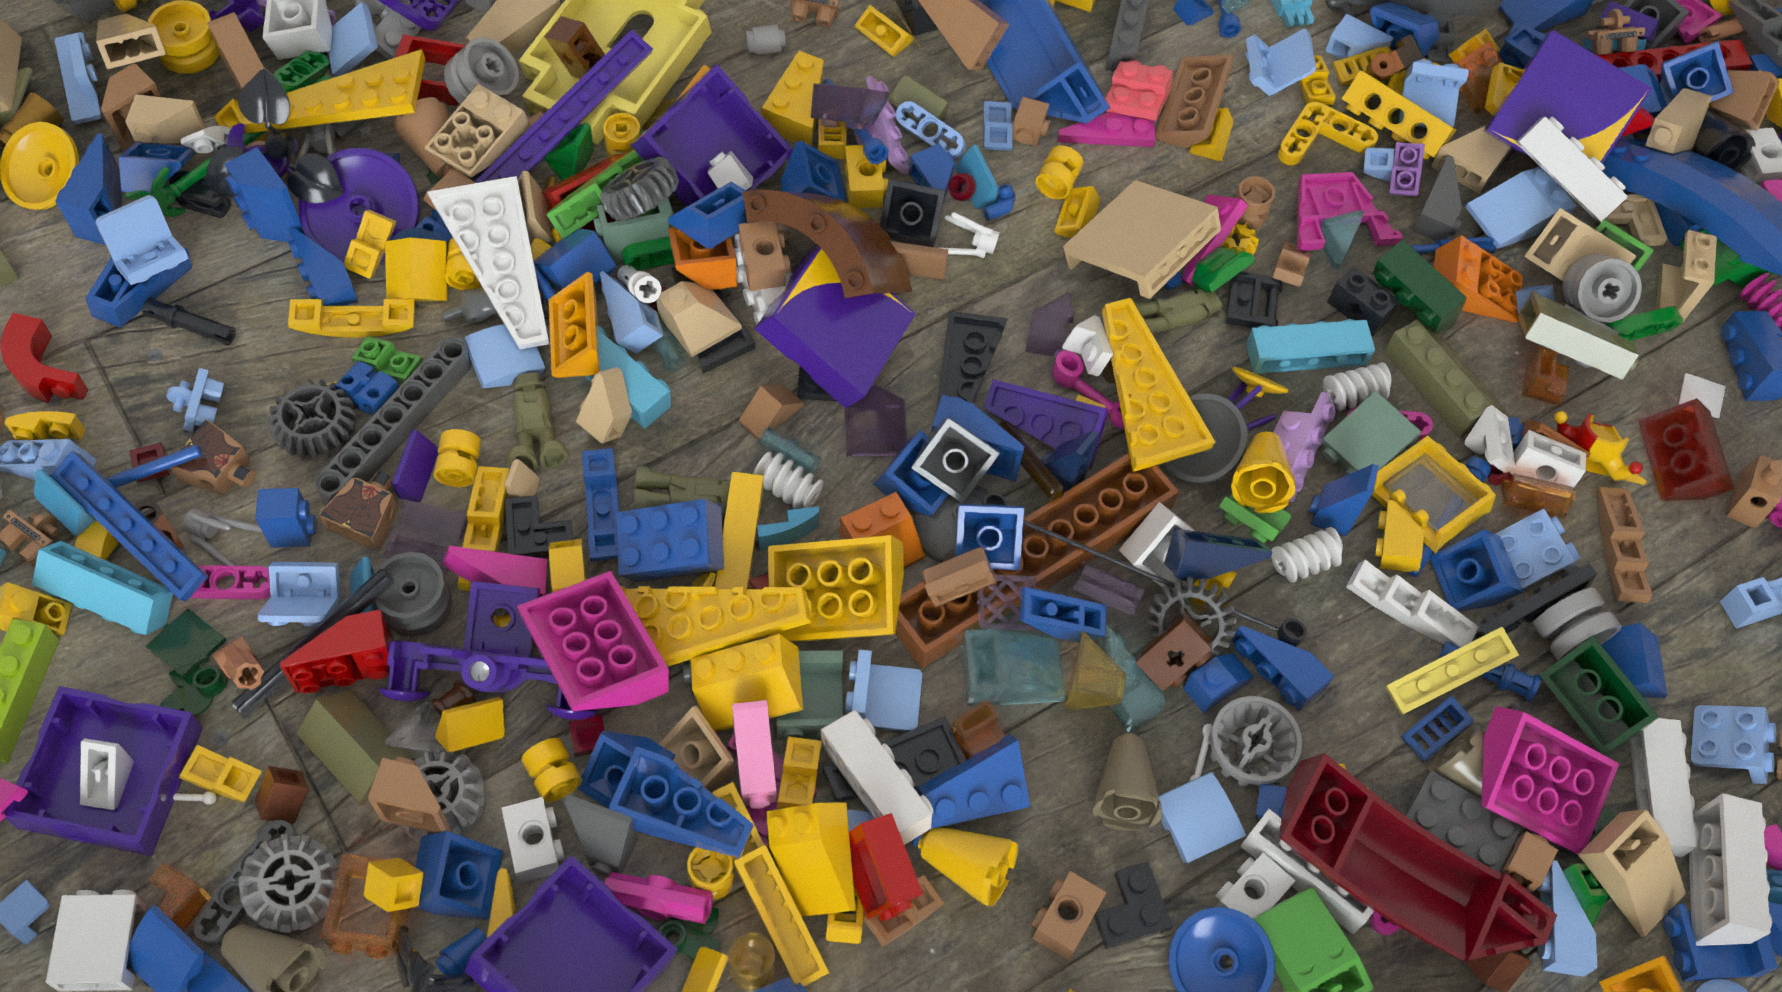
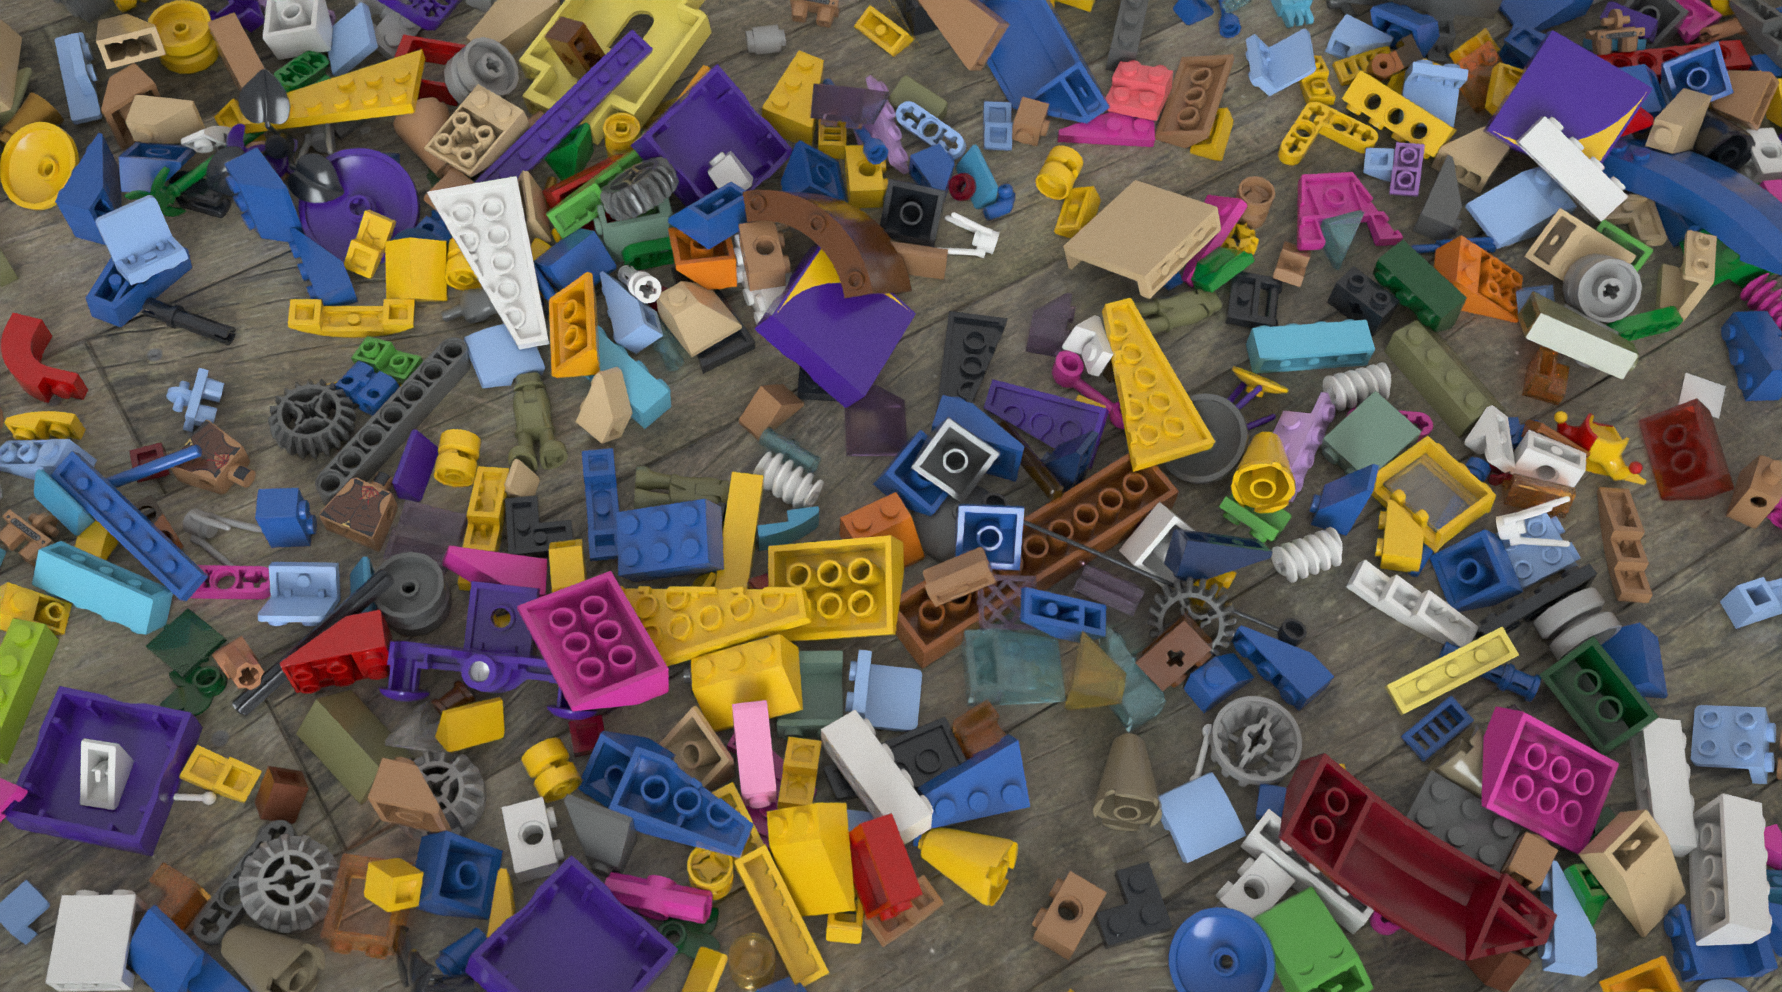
(1513, 525): none -> white plant

